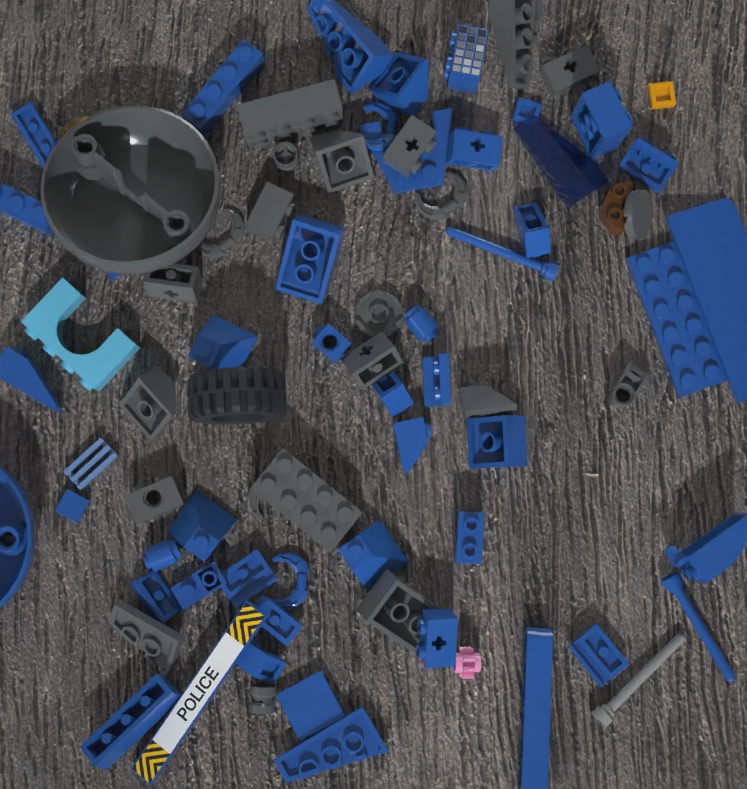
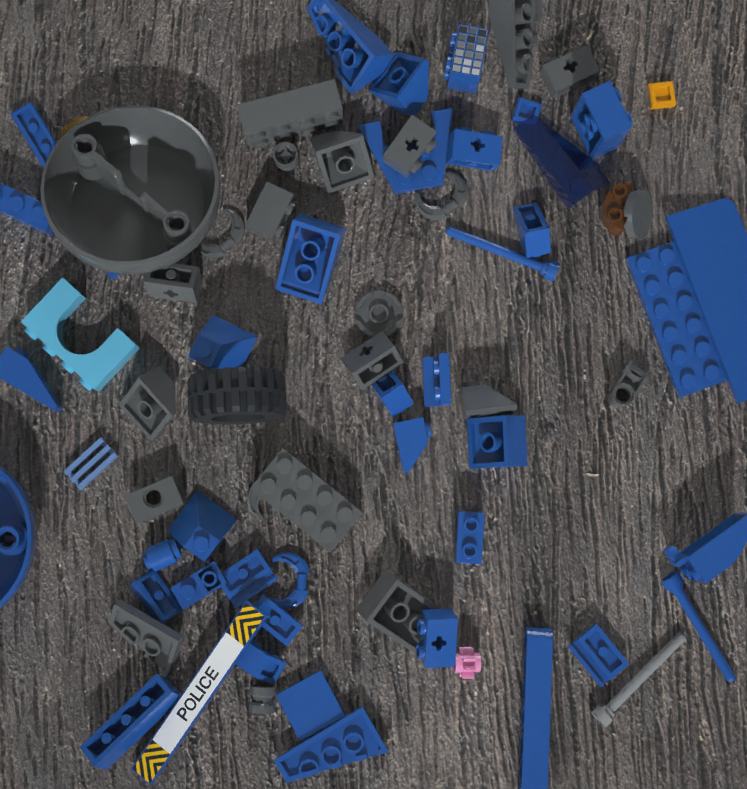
(72, 505): blue tile -> none
(224, 87): blue brick -> none
(338, 351): blue brick -> none
(372, 553): blue slope -> none
(392, 119): blue piece -> none
(421, 324): blue brick -> none
(648, 164): blue bracket -> none

